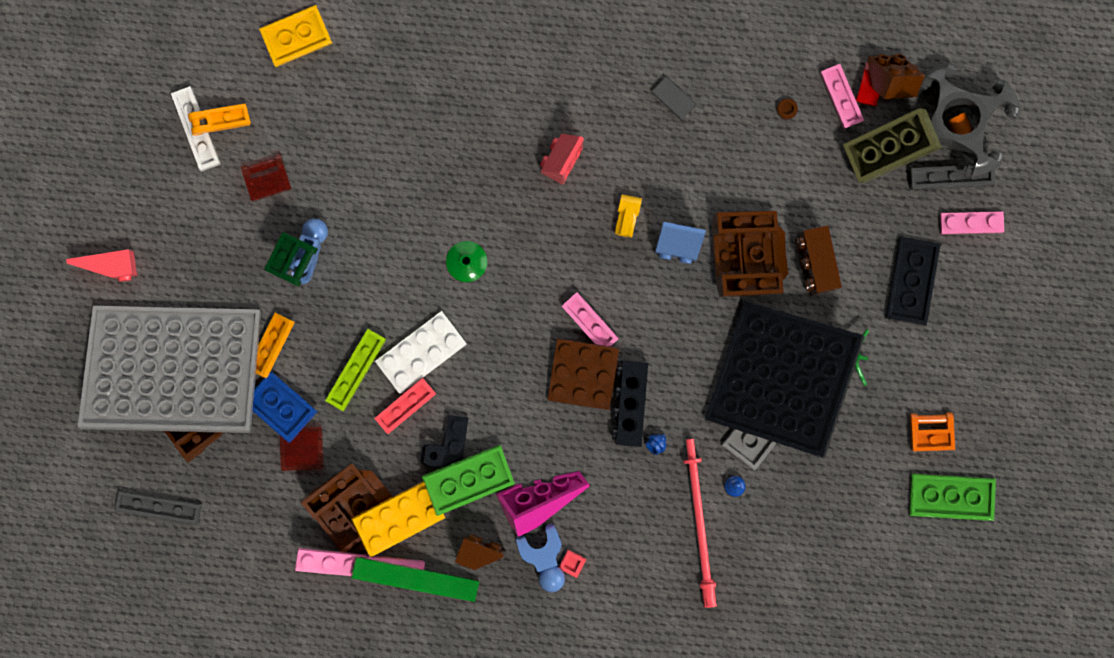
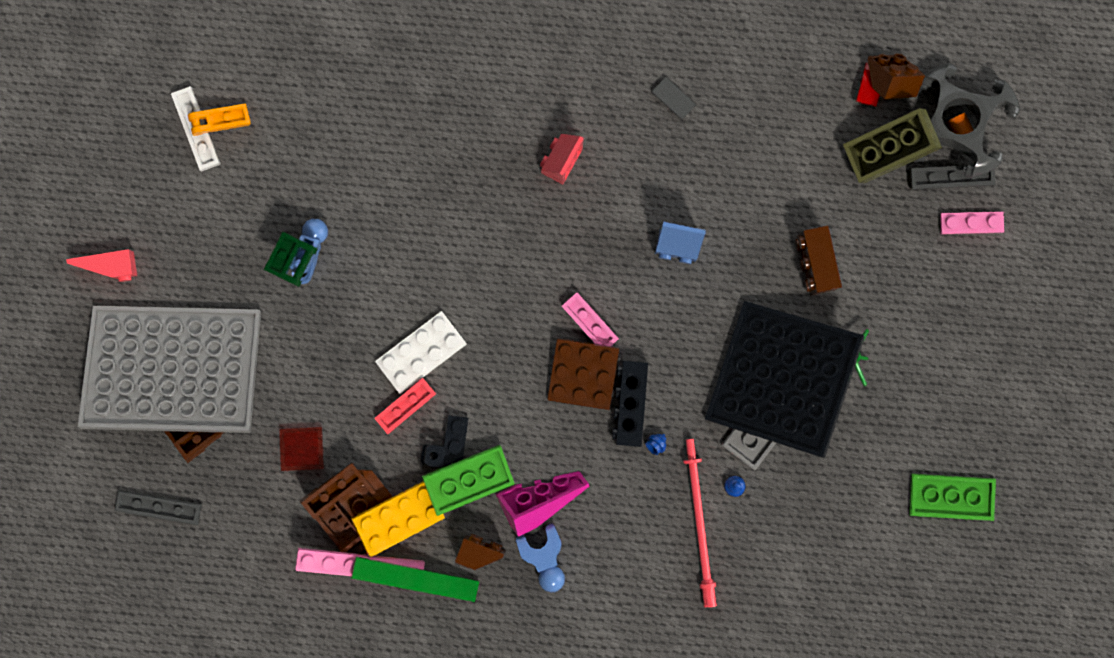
(268, 184): clear red plate -> none
(272, 343): light orange plate -> none
(281, 407): blue tile -> none
(295, 36): yellow tile -> none
(355, 370): lime plate -> none
(474, 269): green dish -> none
(572, 563): coral tile -> none
(628, 211): yellow piece -> none
(748, 253): reddish brown slope -> none
(787, 109): reddish brown tile -> none
(841, 96): bright pink plate -> none
(912, 281): black tile -> none
(932, 439): orange plate -> none

